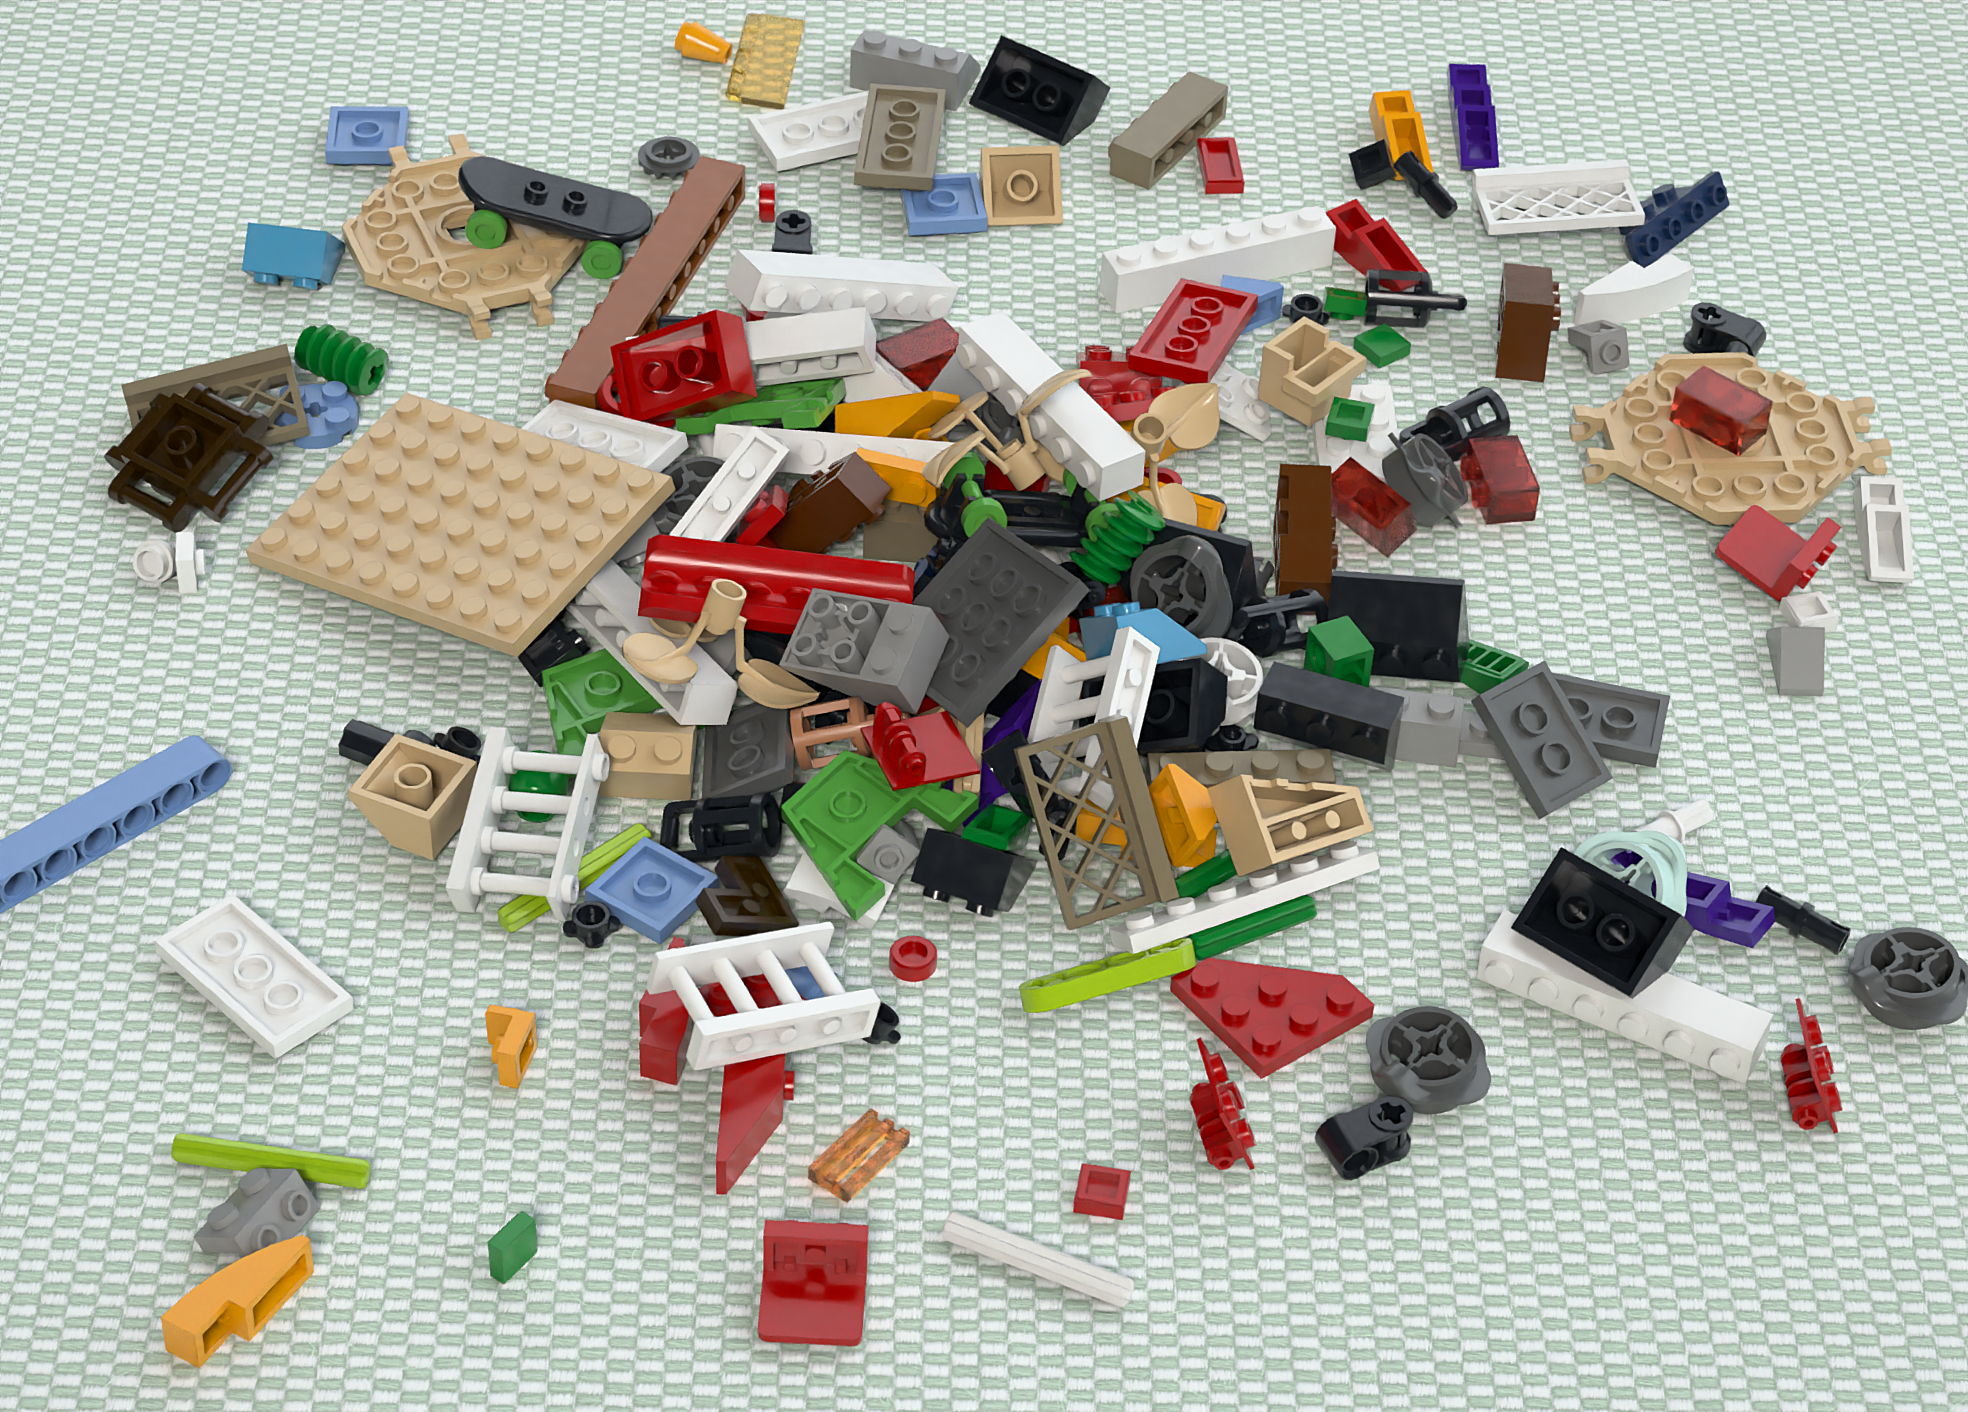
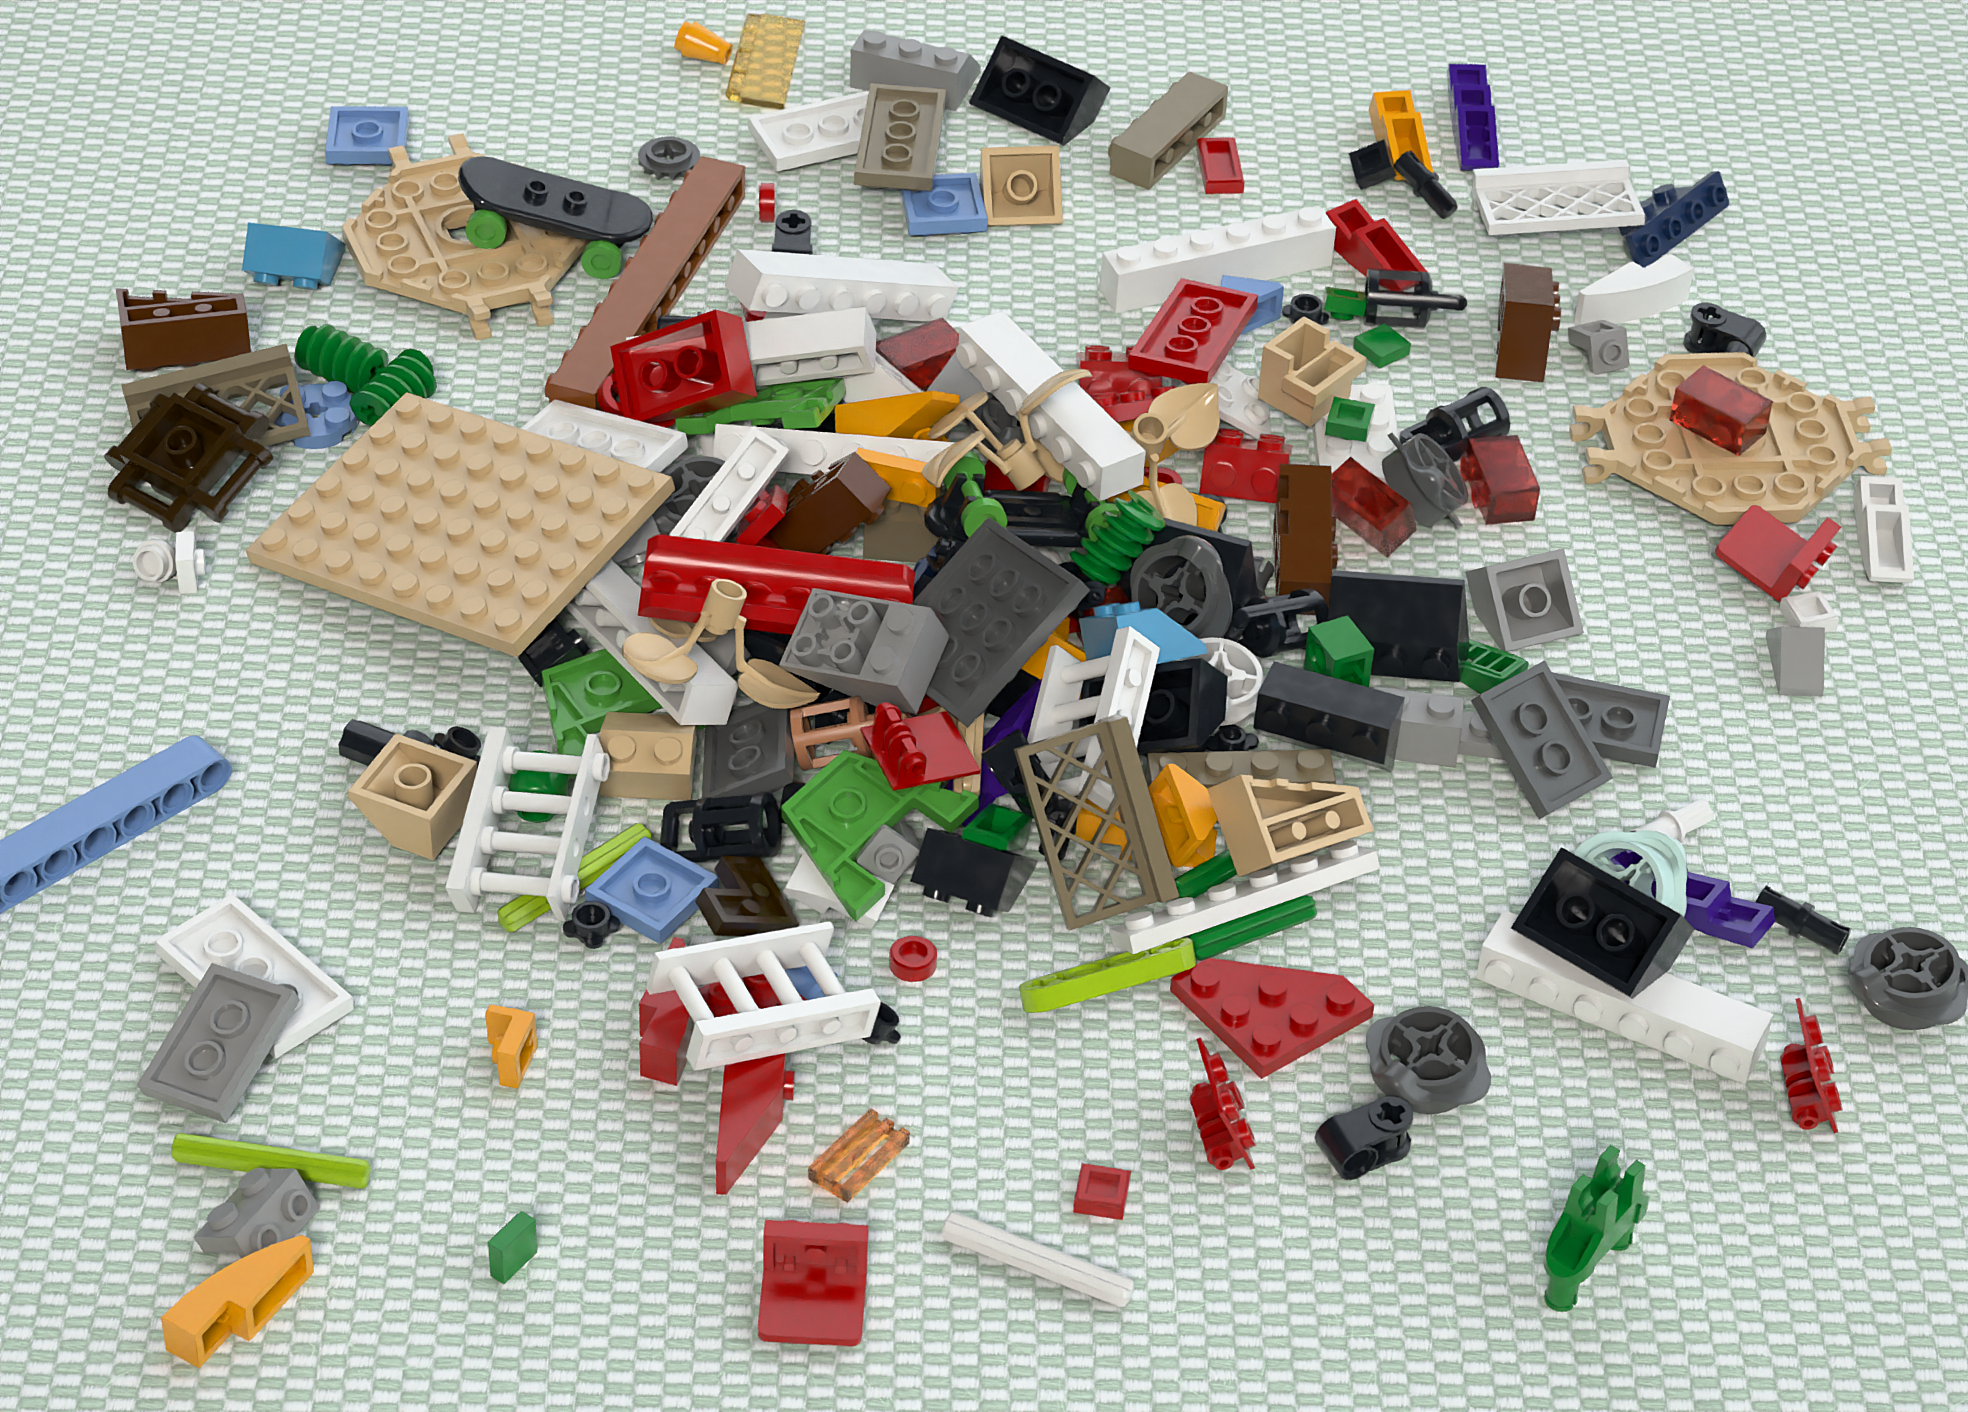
(181, 330): none -> reddish brown wedge
(218, 1042): none -> light grey plate
(406, 373): none -> green piece
(1243, 466): none -> red bracket
(1526, 600): none -> light grey slope
(1595, 1219): none -> green connector

